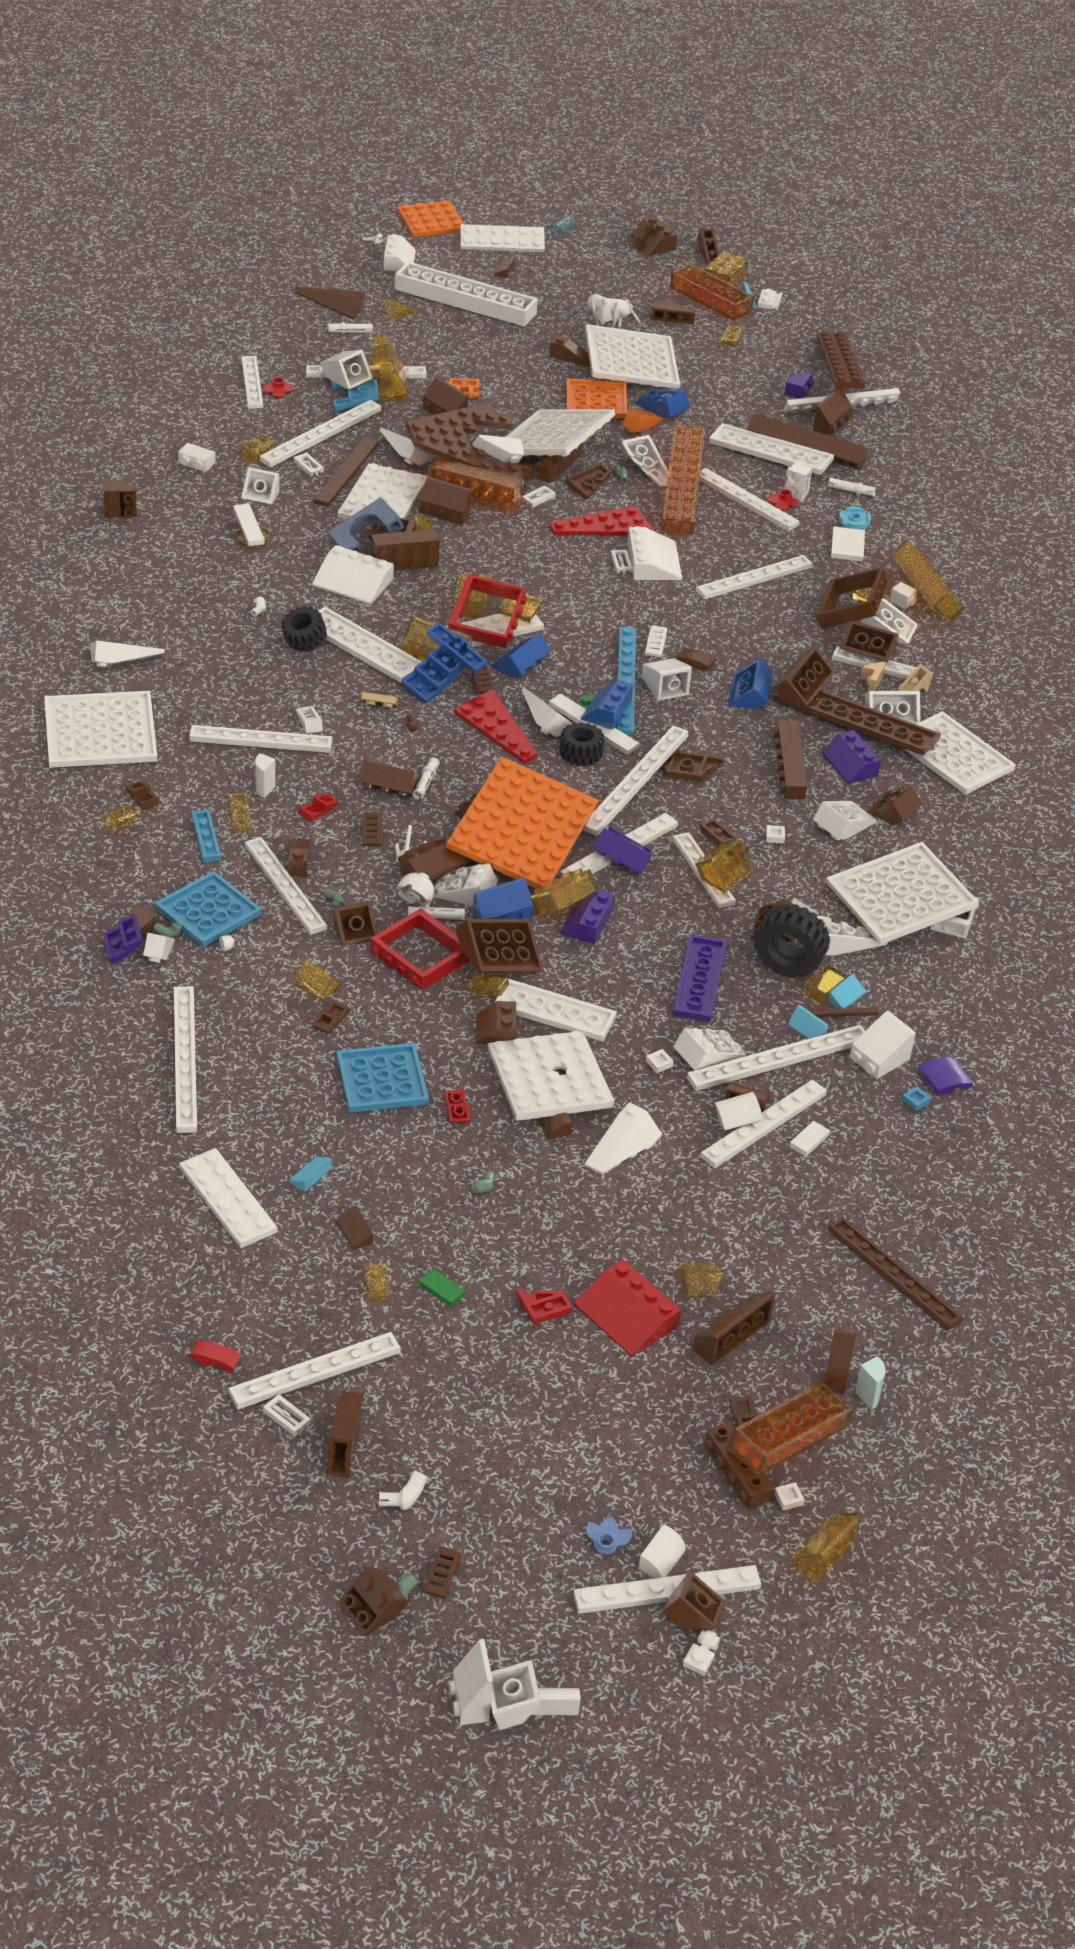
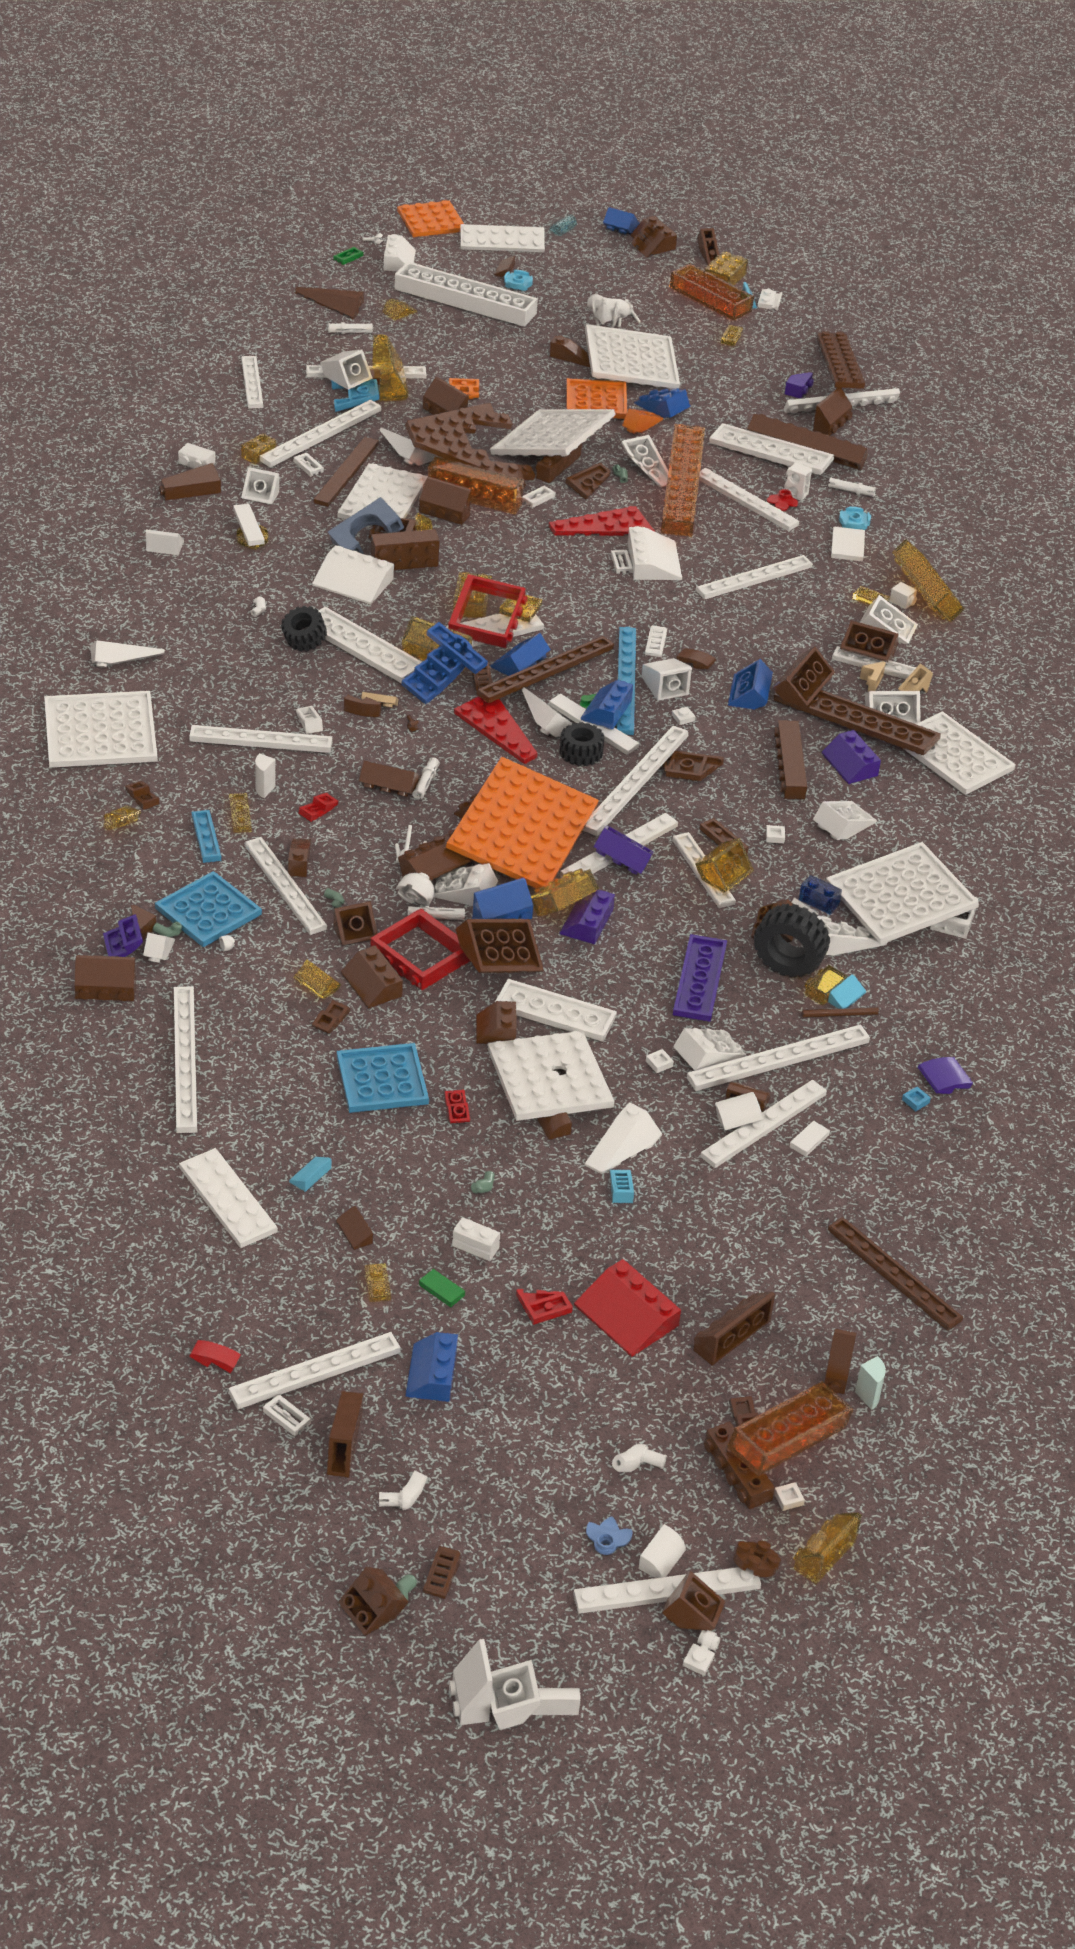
(105, 978): none -> reddish brown slope
(119, 499): reddish brown slope -> none
(163, 542): none -> white slope
(191, 483): none -> reddish brown slope
(278, 388): red plate -> none
(348, 255): none -> green tile
(365, 707): none -> reddish brown slope
(371, 828): reddish brown slope -> none
(373, 977): none -> reddish brown slope
(433, 1367): none -> blue slope
(476, 1239): none -> white brick
(487, 985): clear yellow plate -> none
(502, 448): white slope -> none
(518, 280): none -> medium azure plate
(545, 669): none -> reddish brown plate
(620, 220): none -> blue slope
(621, 1186): none -> medium azure slope
(636, 1456): none -> white arm
(671, 312): reddish brown slope -> none
(683, 715): none -> white plate
(701, 1279): clear yellow slope -> none
(757, 1557): none -> reddish brown plate
(807, 1023): medium azure slope -> none
(820, 894): none -> clear blue brick
(829, 616): reddish brown window -> none
(883, 1045): white slope -> none
(897, 805): reddish brown slope -> none

